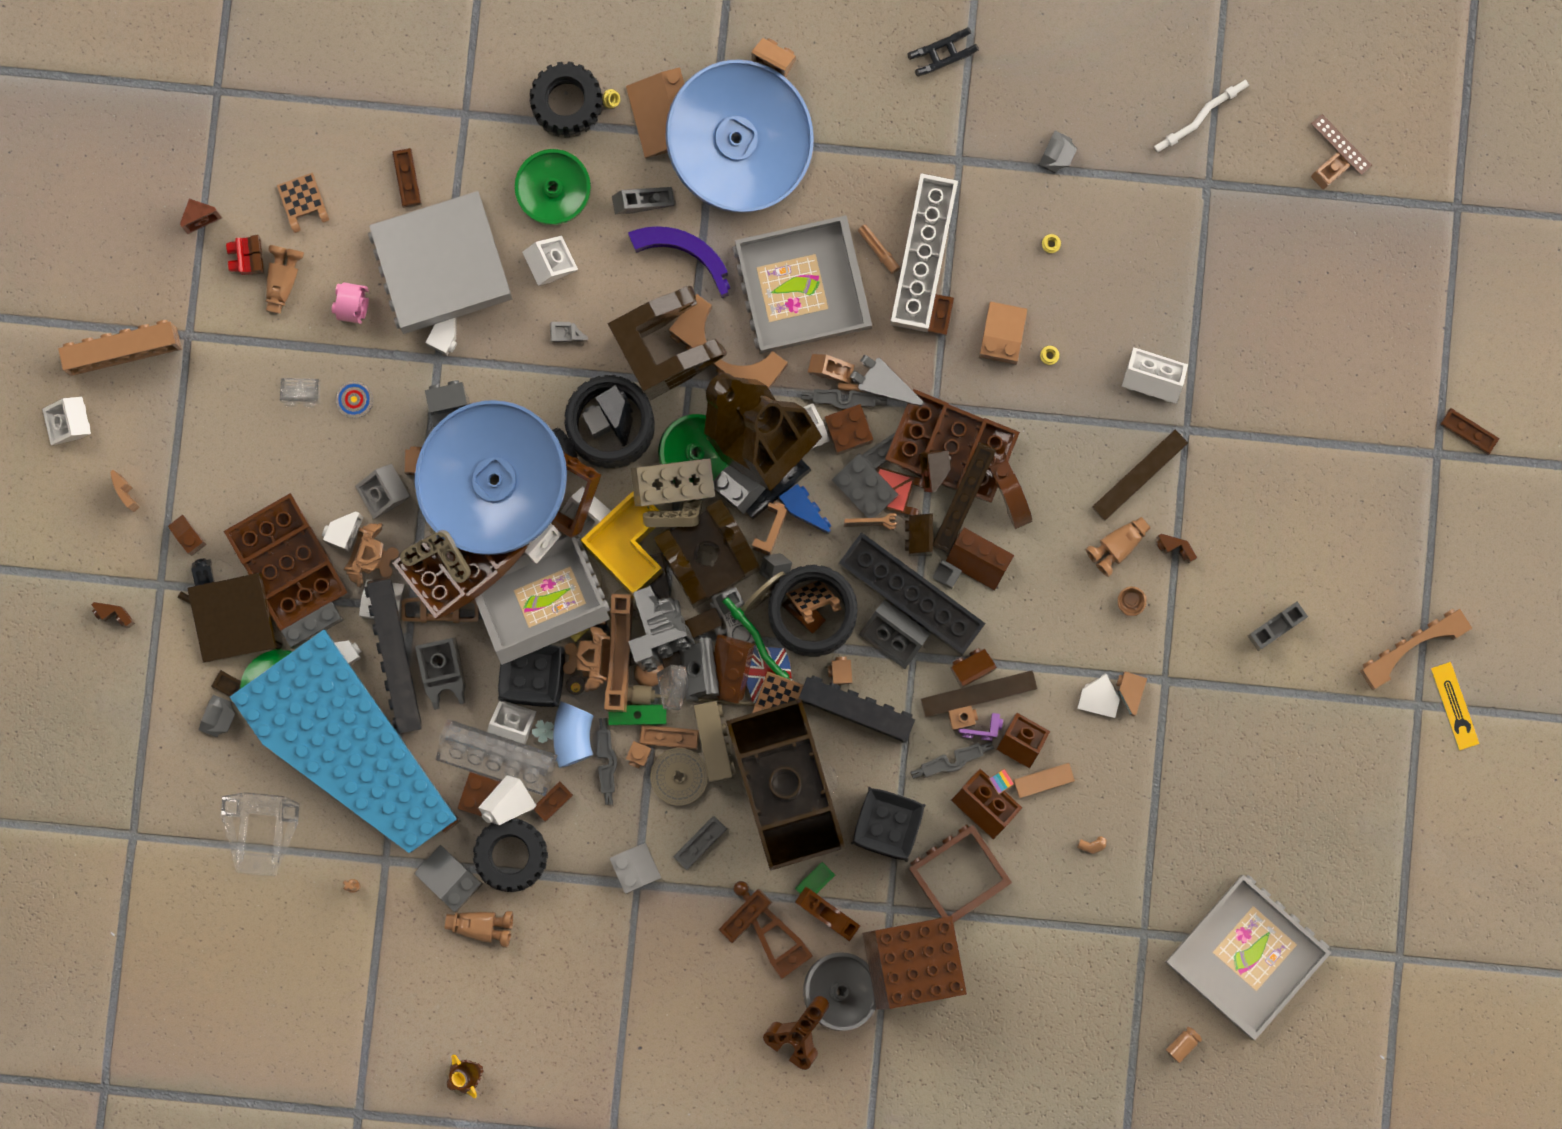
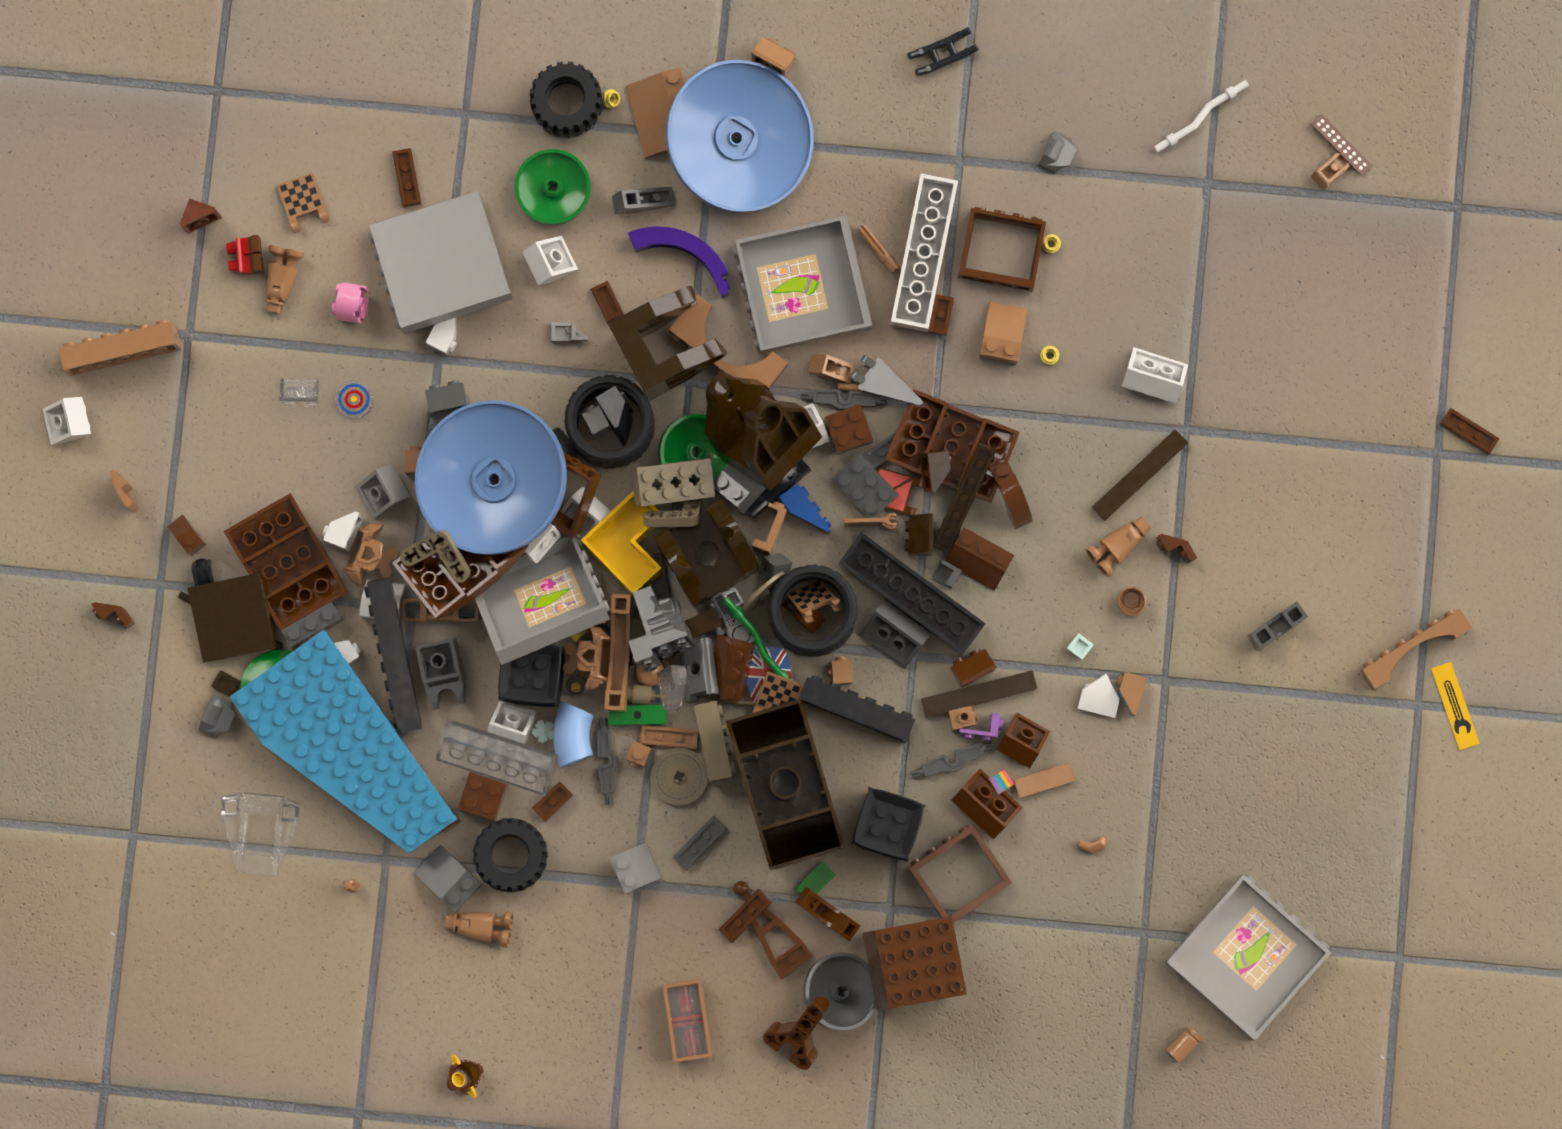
(506, 801): white slope -> none
(607, 302): none -> reddish brown tile
(687, 1020): none -> clear brick
(998, 279): none -> reddish brown window
(1080, 646): none -> light aqua plate

